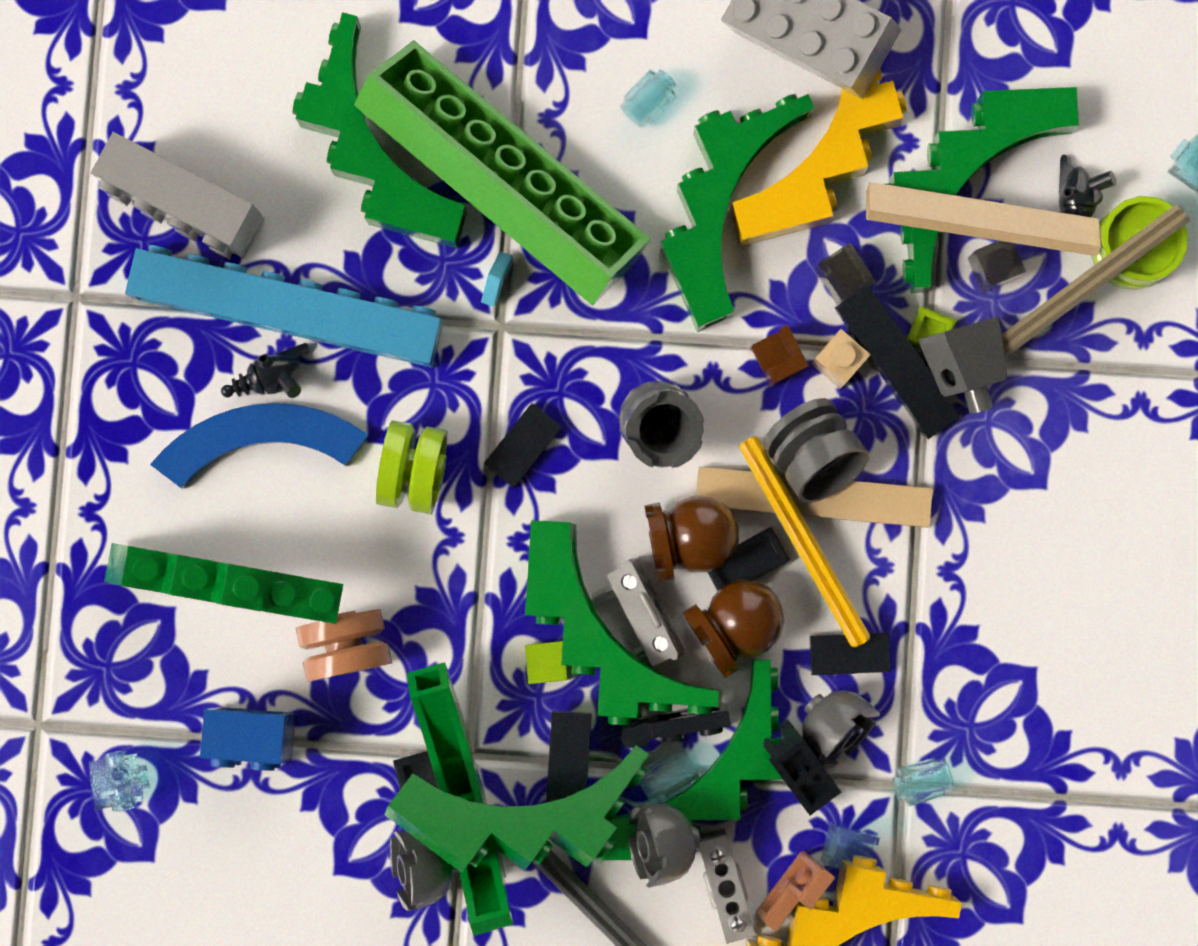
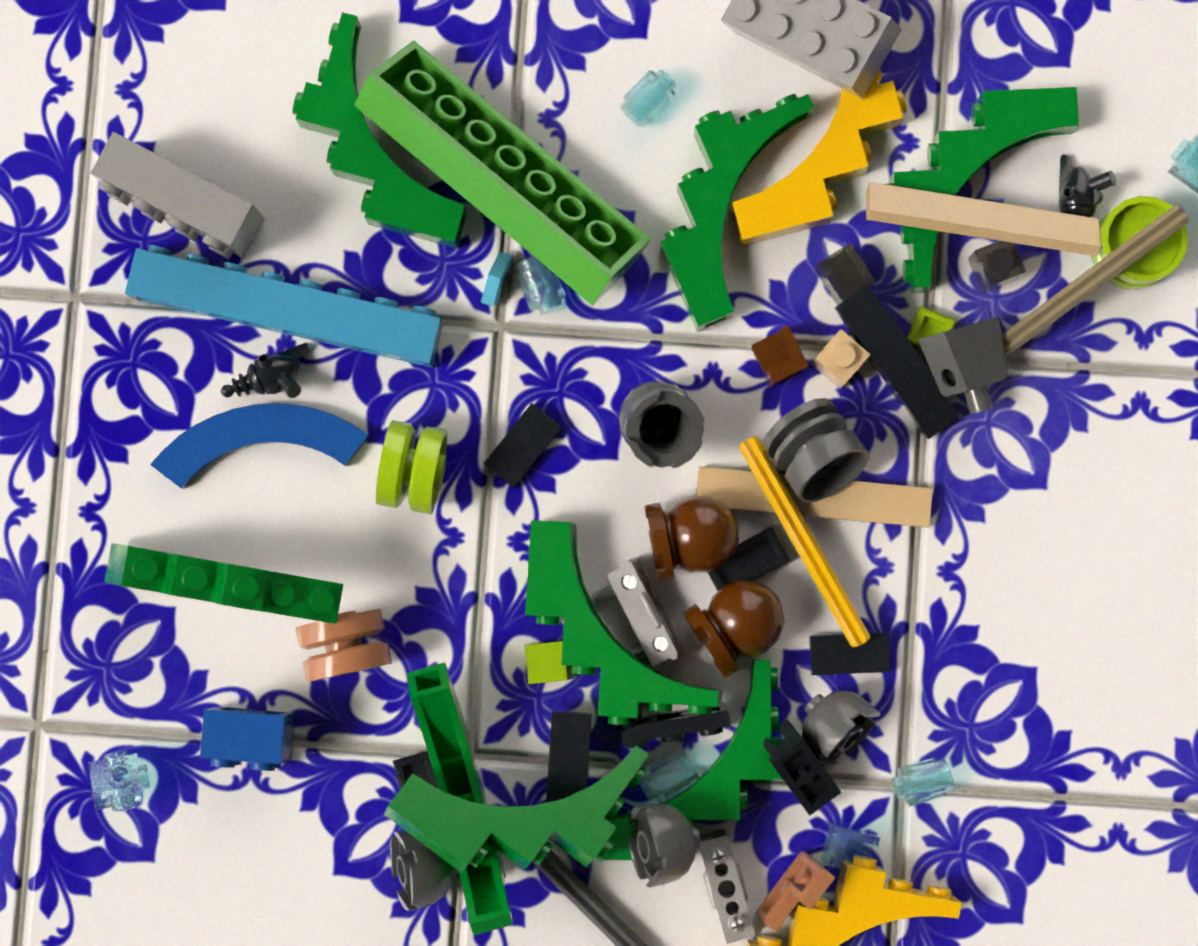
(540, 286): none -> clear light blue brick

